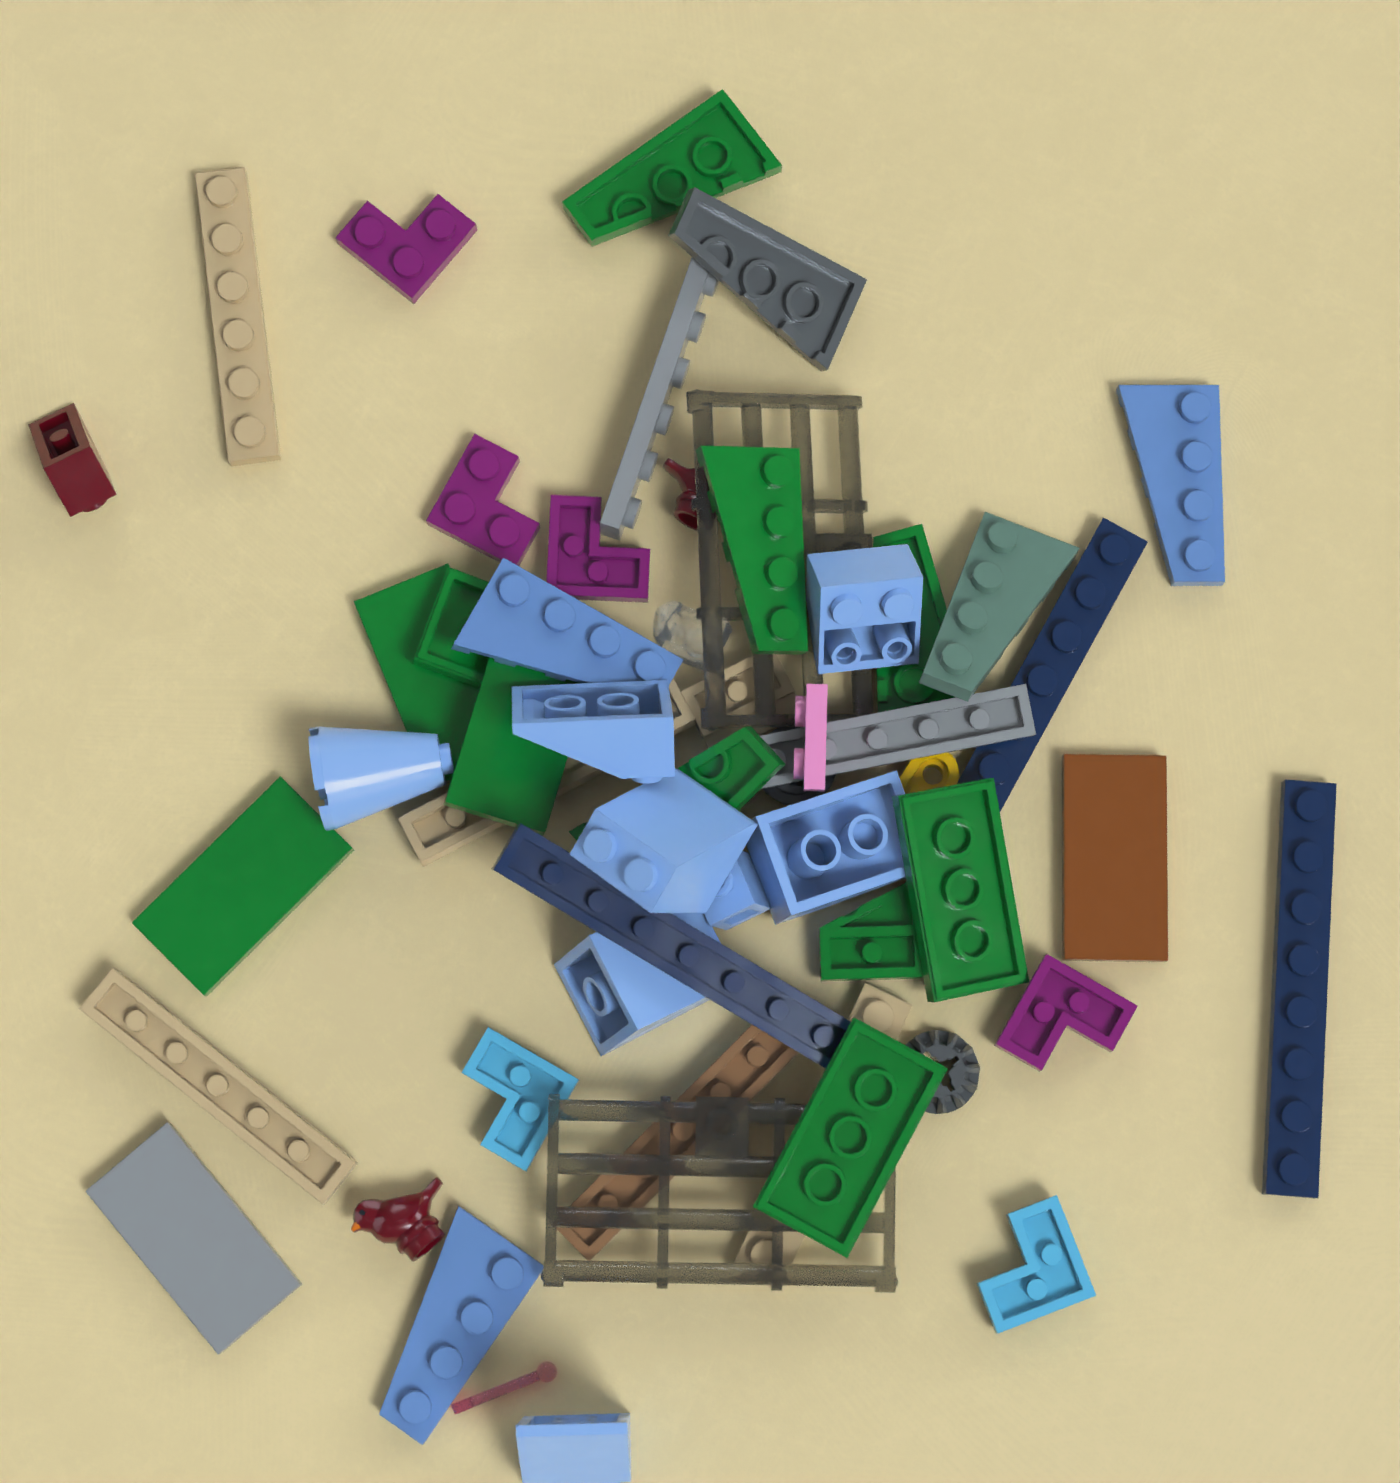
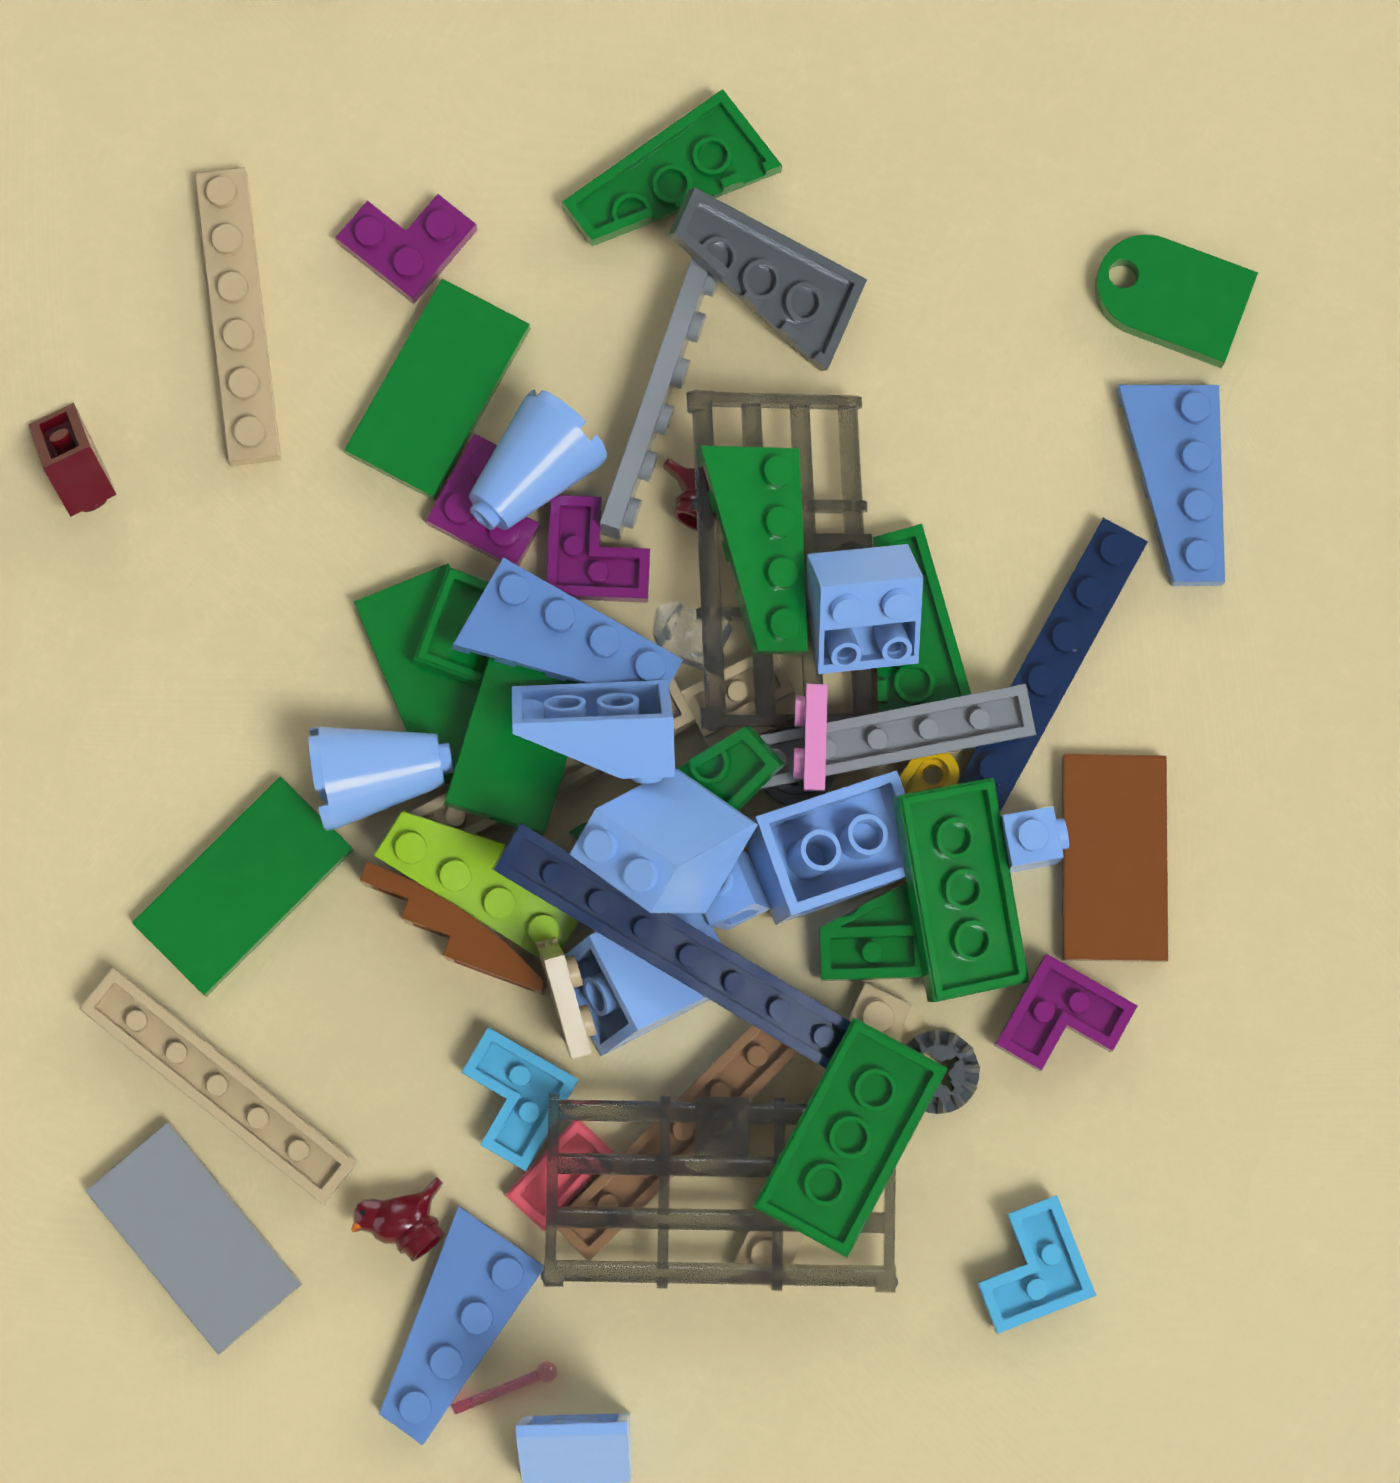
(437, 389): none -> green tile
(460, 870): none -> lime wing
(469, 941): none -> dark orange slope
(531, 1189): none -> coral tile
(534, 461): none -> light blue cone
(561, 978): none -> tan plate
(995, 595): sand green wing -> none
(1034, 838): none -> light blue brick
(1178, 298): none -> green tile
(1299, 989): dark blue plate -> none

